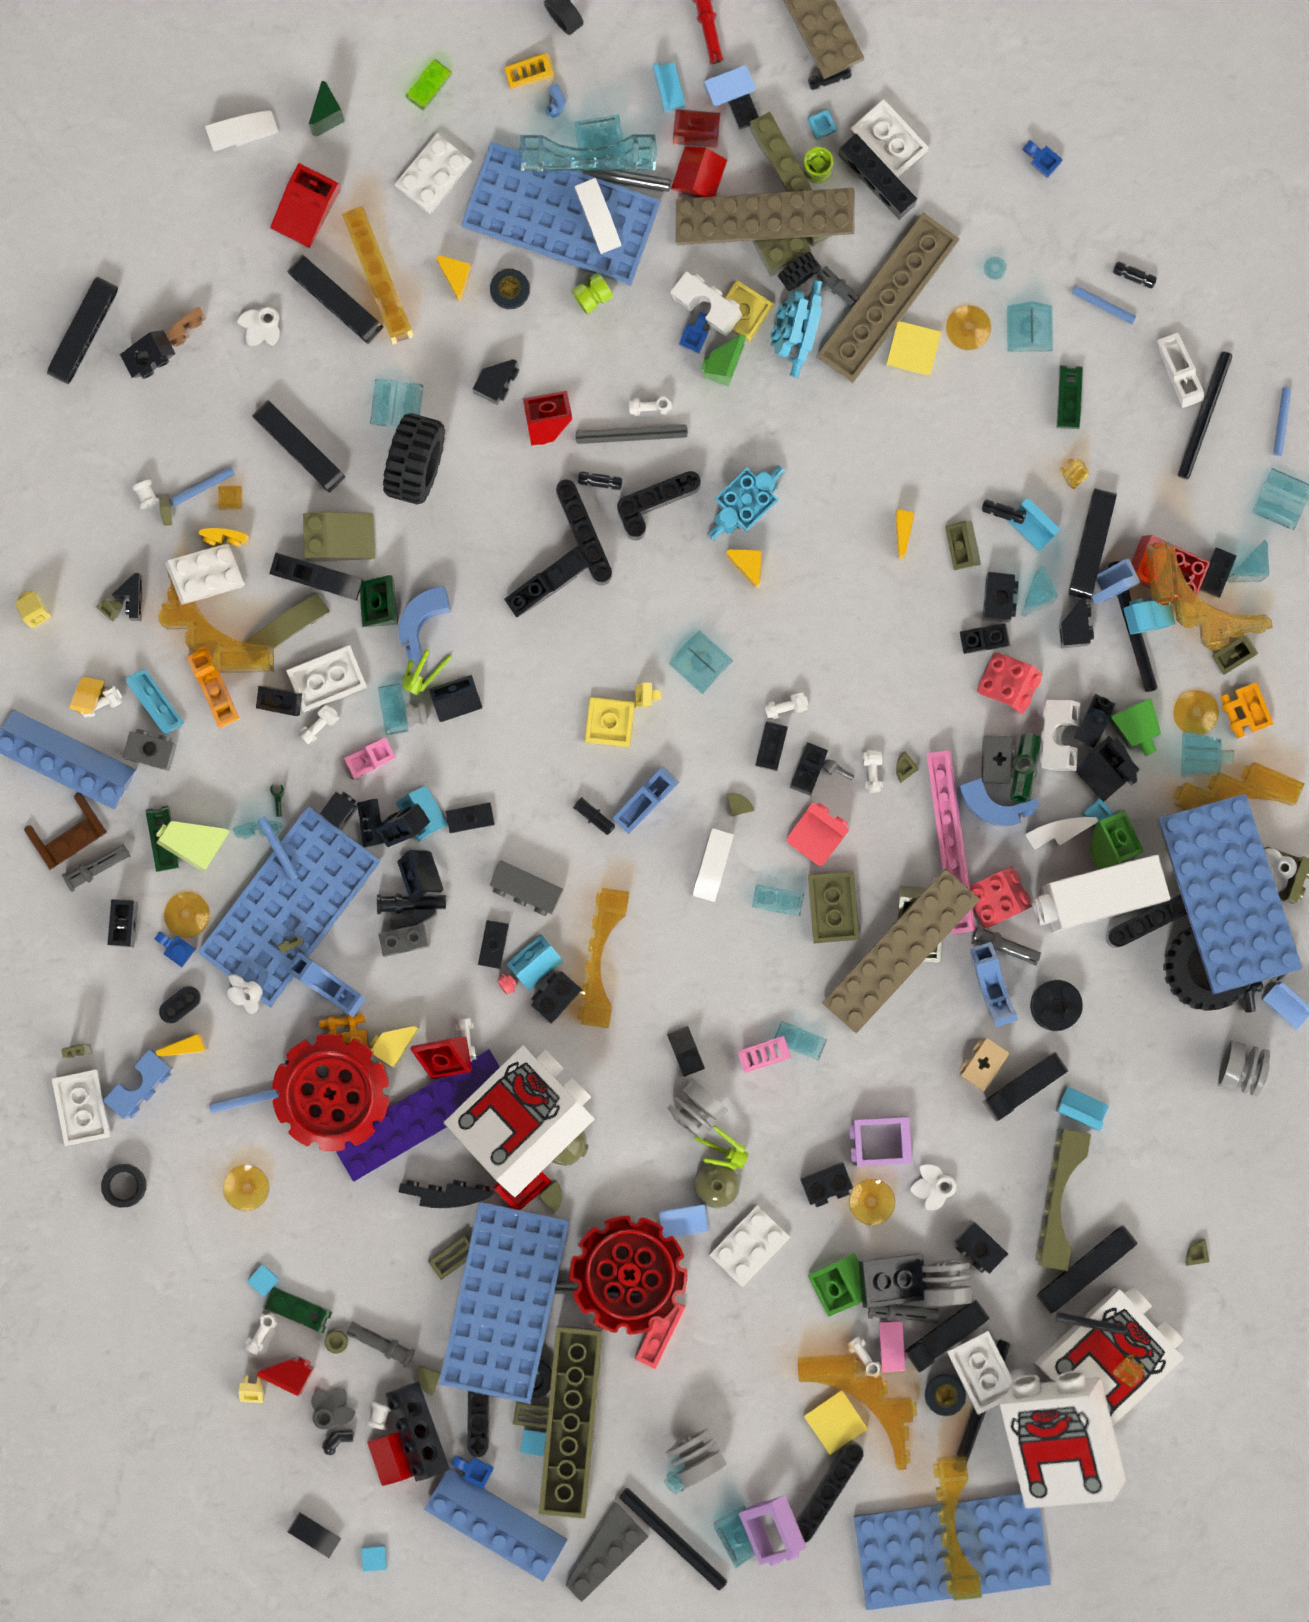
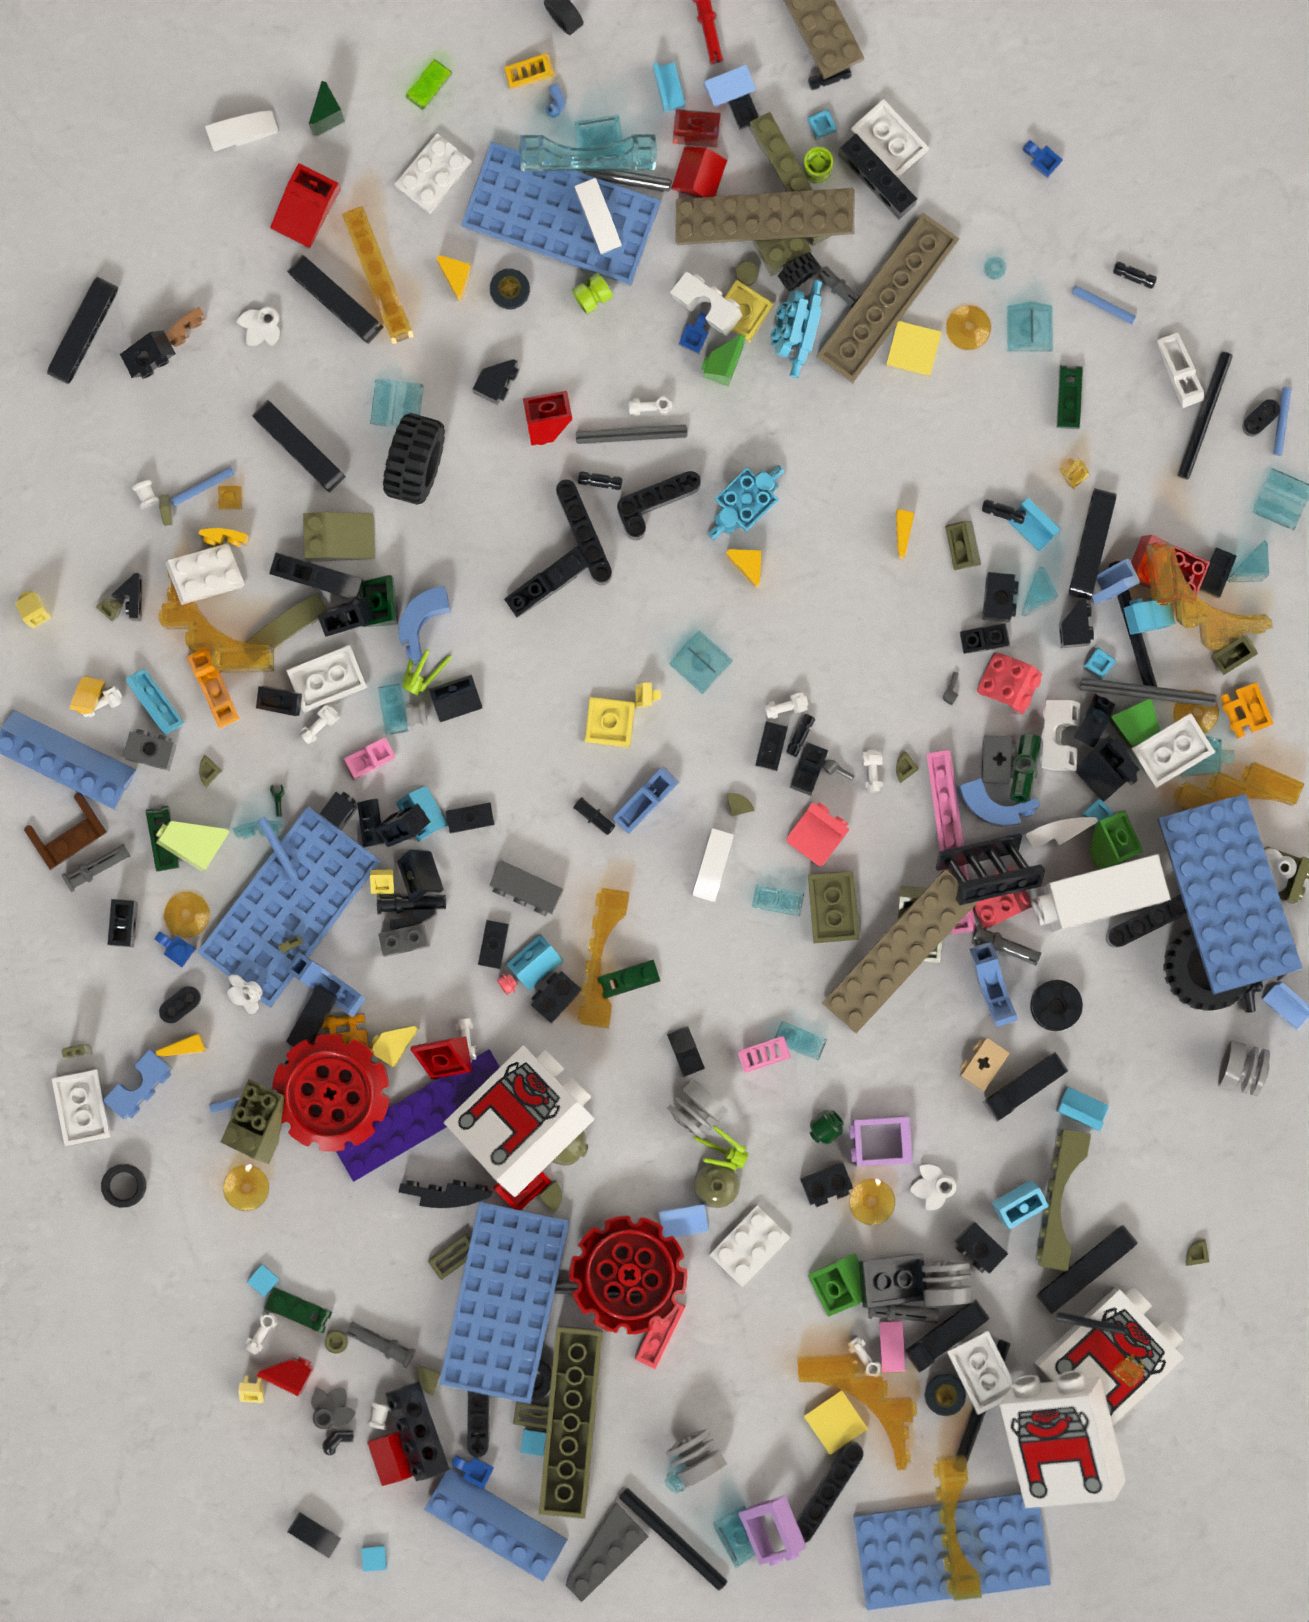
(208, 771): none -> olive tile
(256, 1122): none -> olive slope
(312, 1016): none -> black tile
(345, 616): none -> black brick
(382, 881): none -> light yellow tile
(629, 979): none -> dark green plate
(747, 273): none -> olive tile
(800, 735): none -> black axle
(826, 1127): none -> dark green head
(950, 696): none -> dark grey hand
(995, 885): none -> black fence
(1019, 1204): none -> medium azure brick
(1099, 663): none -> medium azure tile
(1148, 692): none -> dark grey axle
(1173, 750): none -> white plate
(1264, 422): none -> black beam

